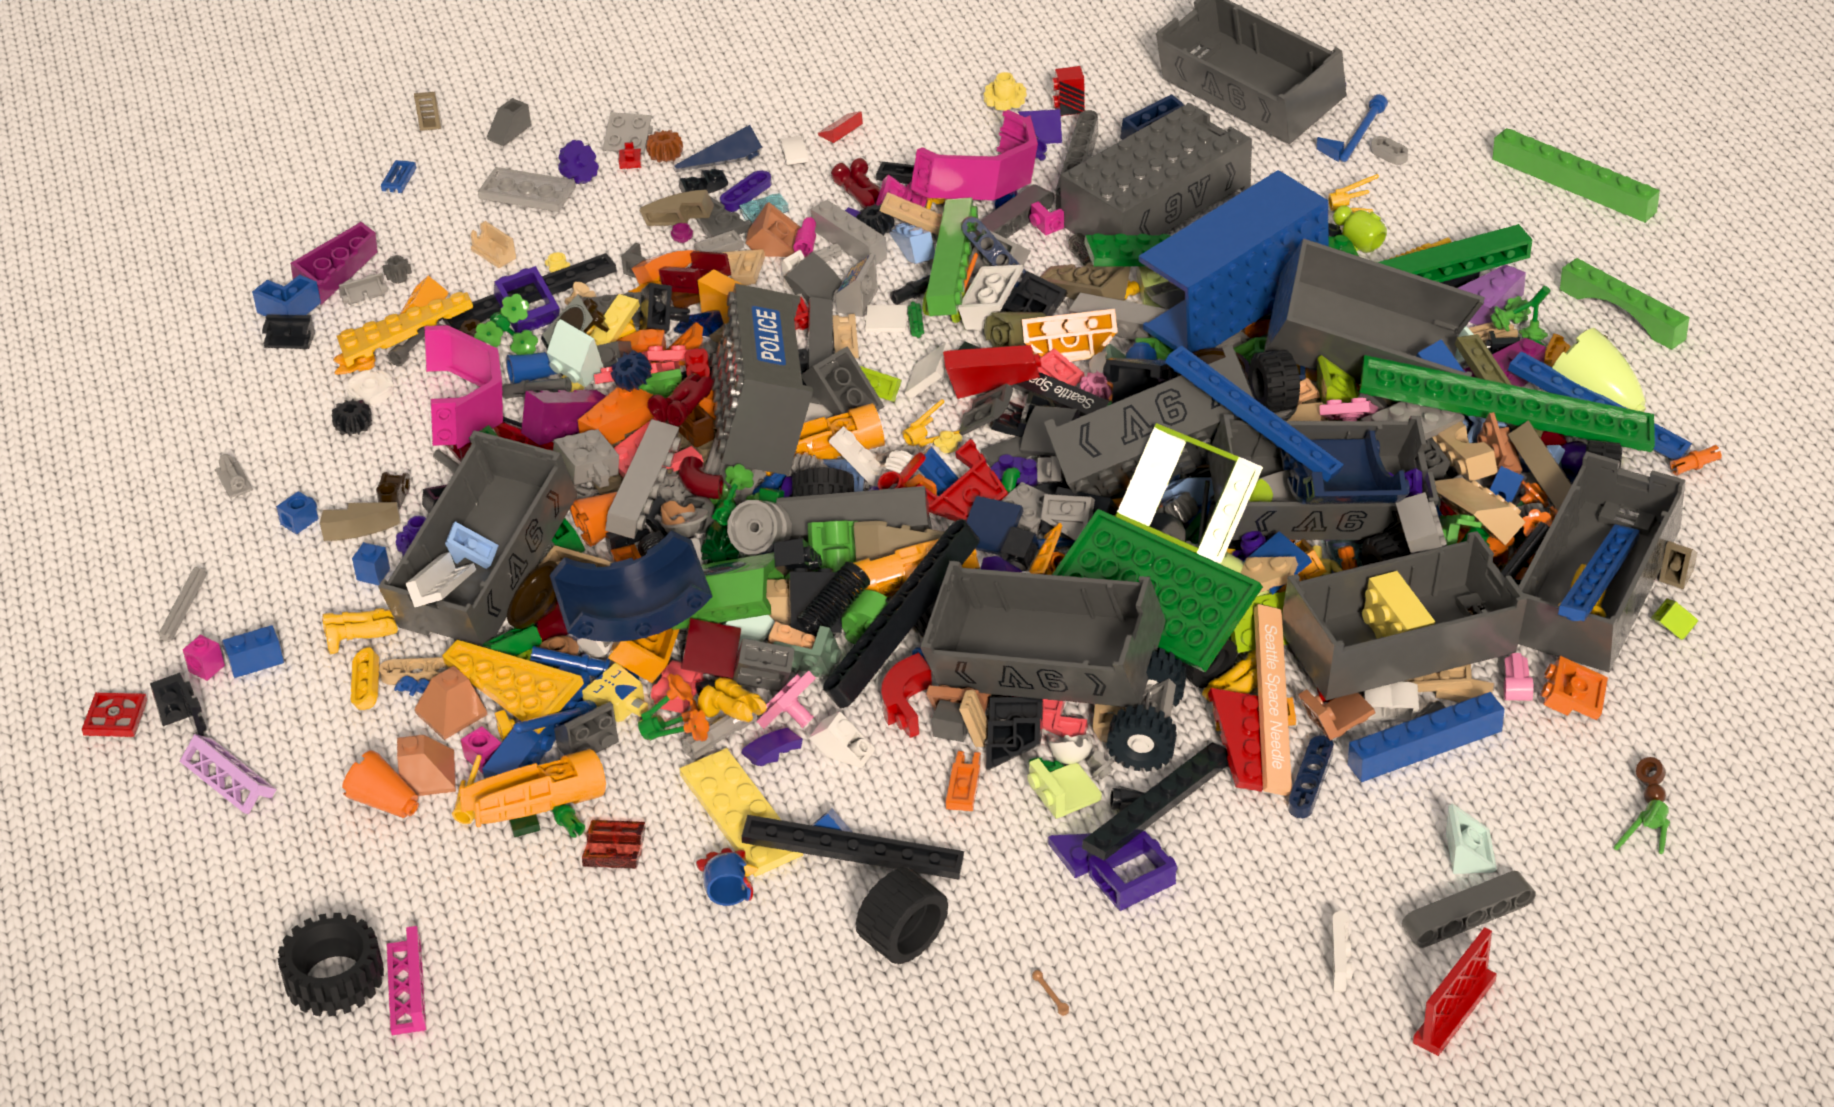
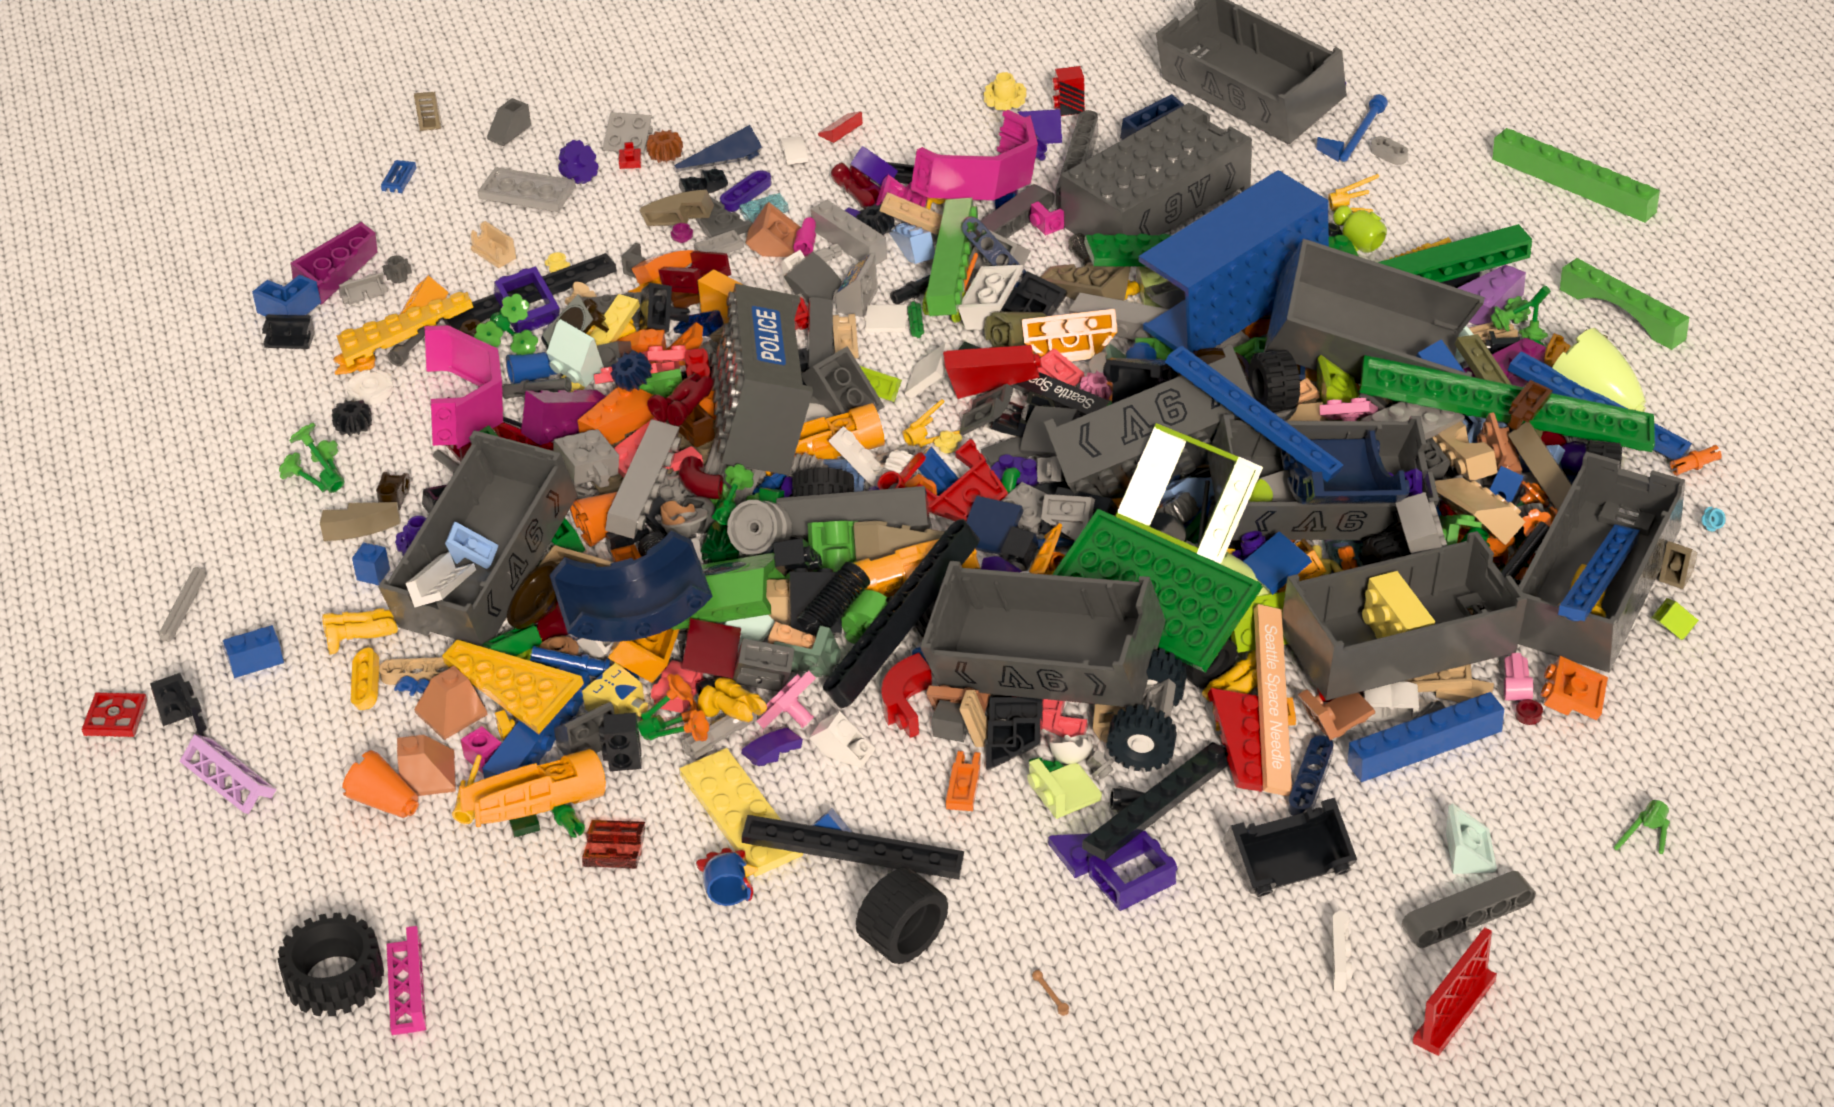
(203, 657): dark pink brick -> none
(232, 476): light grey hinge -> none
(297, 512): blue brick -> none
(323, 453): none -> plant
(544, 721): blue piece -> none
(622, 742): none -> black brick
(746, 265): tan wing -> none
(872, 166): none -> dark purple slope
(1269, 570): tan wing -> none
(1291, 848): none -> black windscreen
(1528, 403): none -> reddish brown hinge
(1529, 712): none -> dark red tile
(1653, 790): reddish brown plate -> none
(1718, 518): none -> medium azure plate

